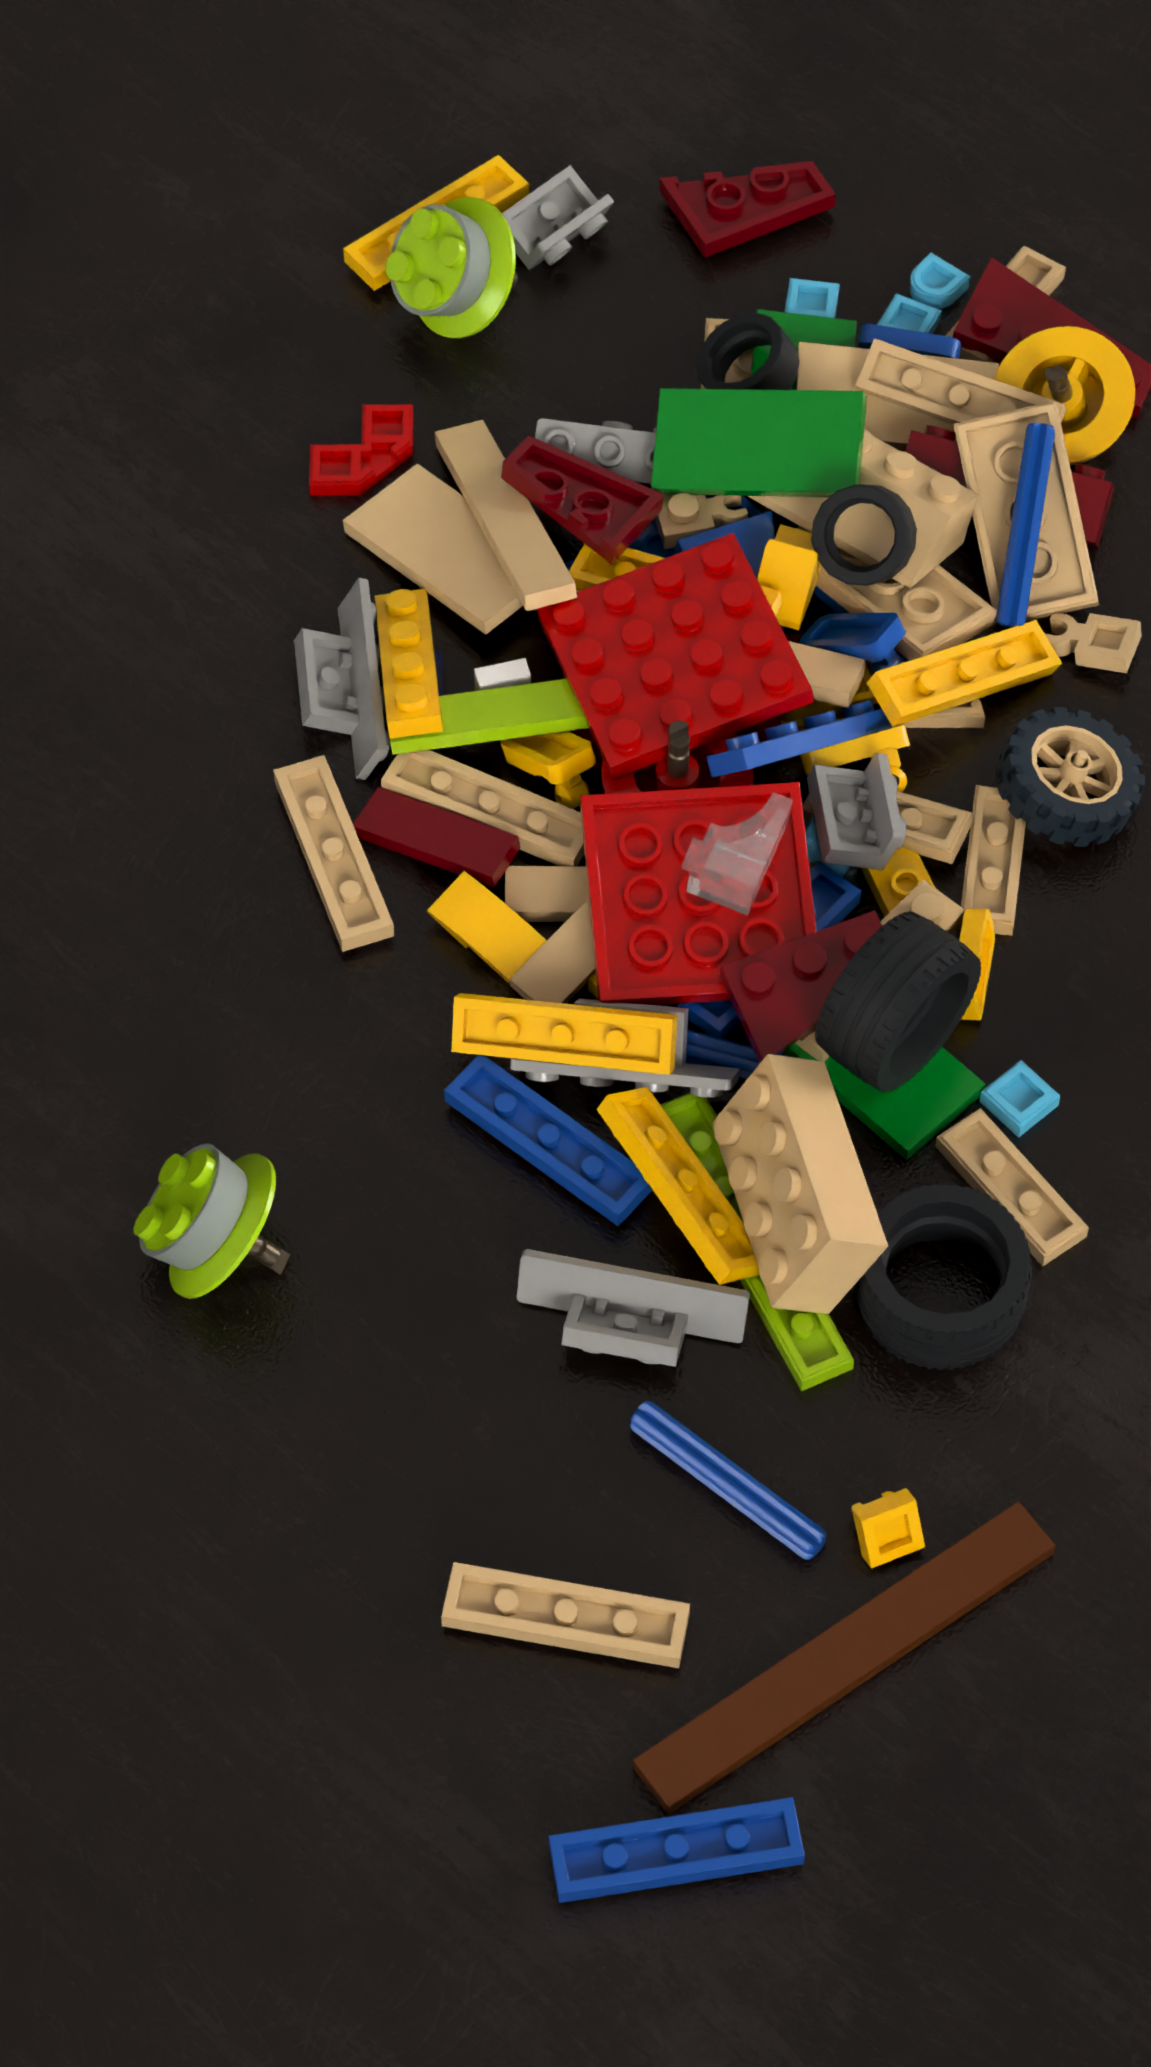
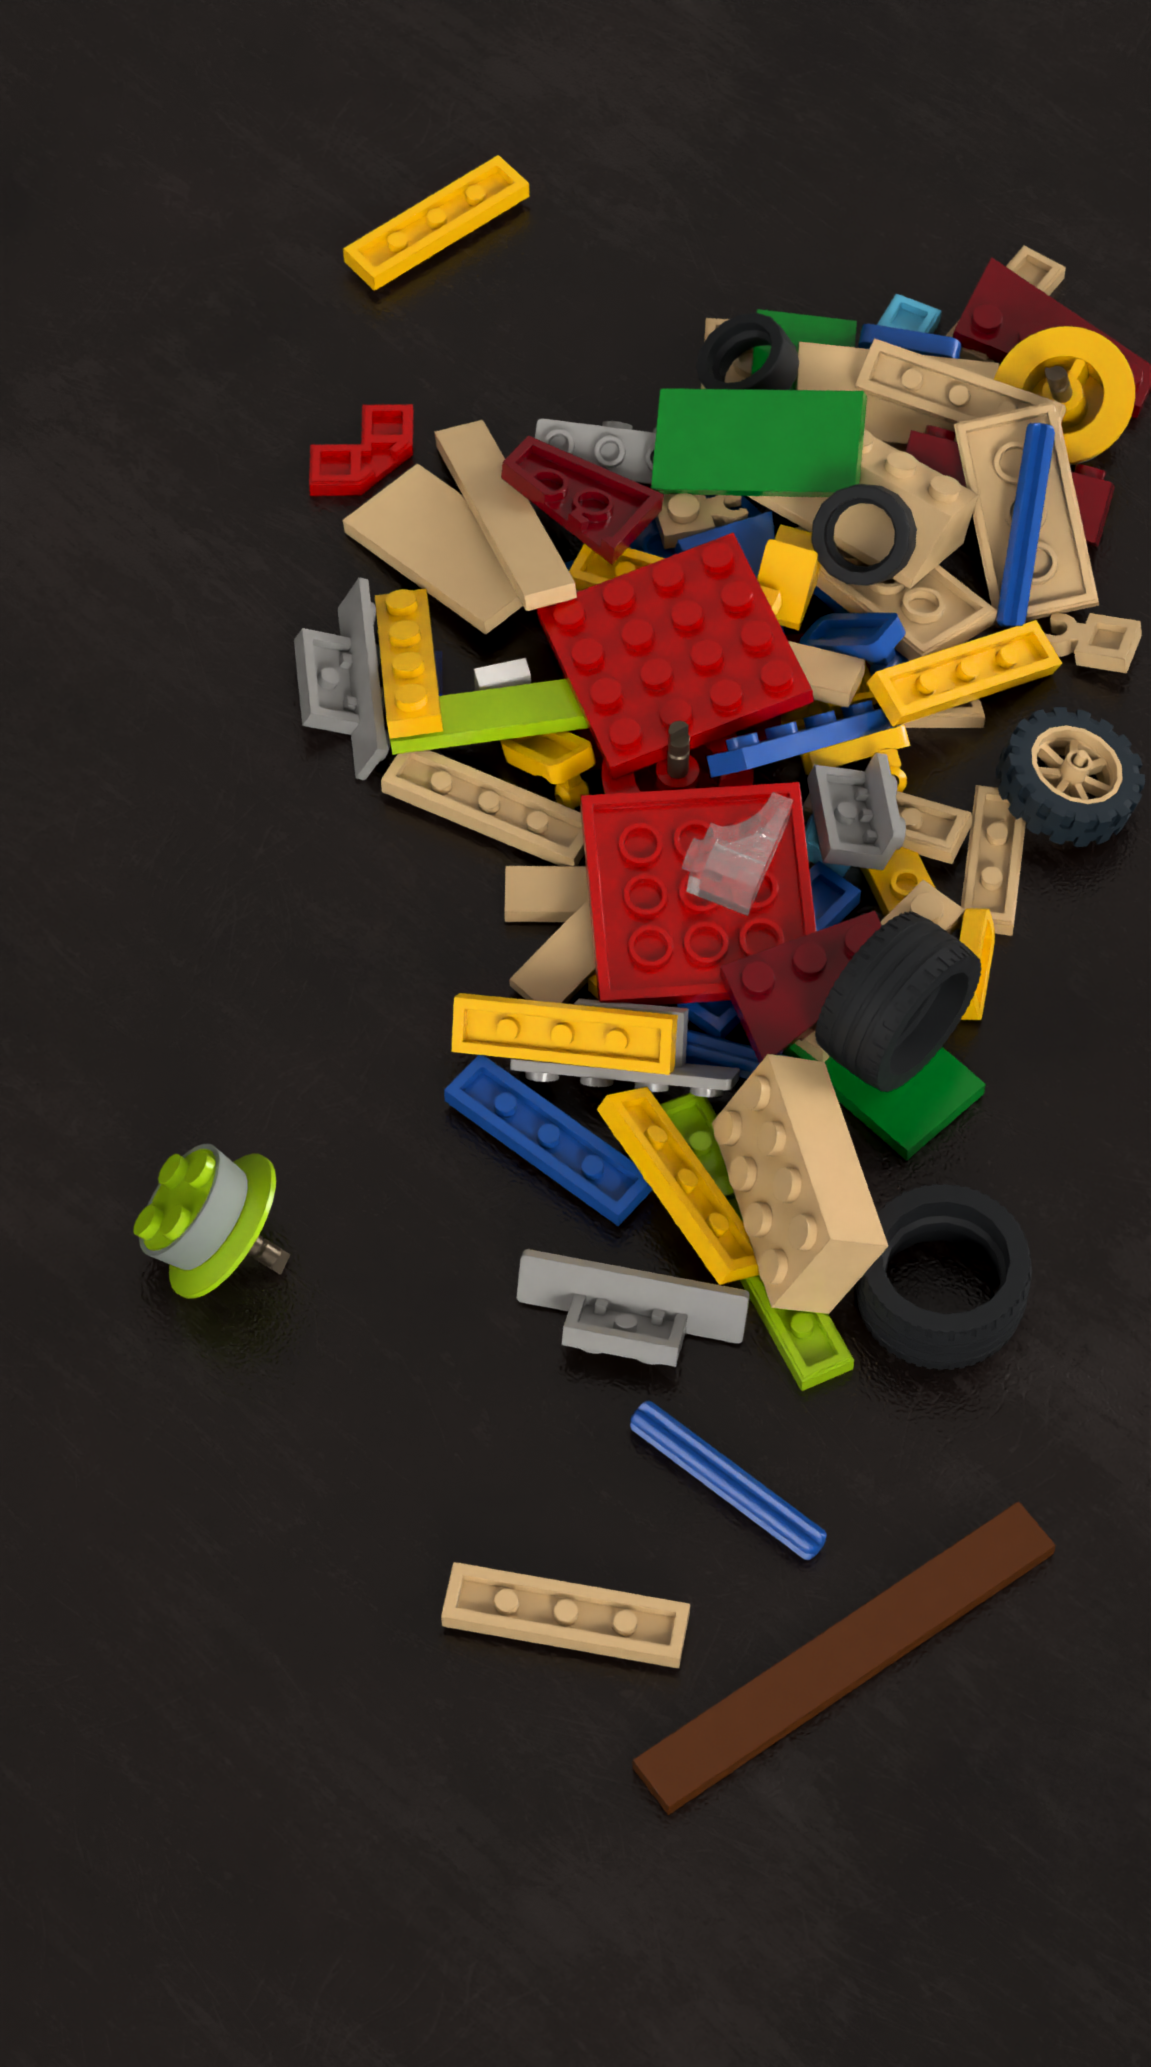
(333, 853): tan plate -> none
(436, 836): dark red tile -> none
(454, 265): lime piece -> none
(486, 925): yellow slope -> none
(554, 216): light grey bracket -> none
(676, 1850): blue plate -> none
(741, 208): dark red wing -> none
(812, 298): medium azure tile -> none
(888, 1527): yellow tile -> none
(937, 282): medium azure tile -> none
(1000, 1170): tan tile -> none
(1019, 1098): medium azure tile -> none

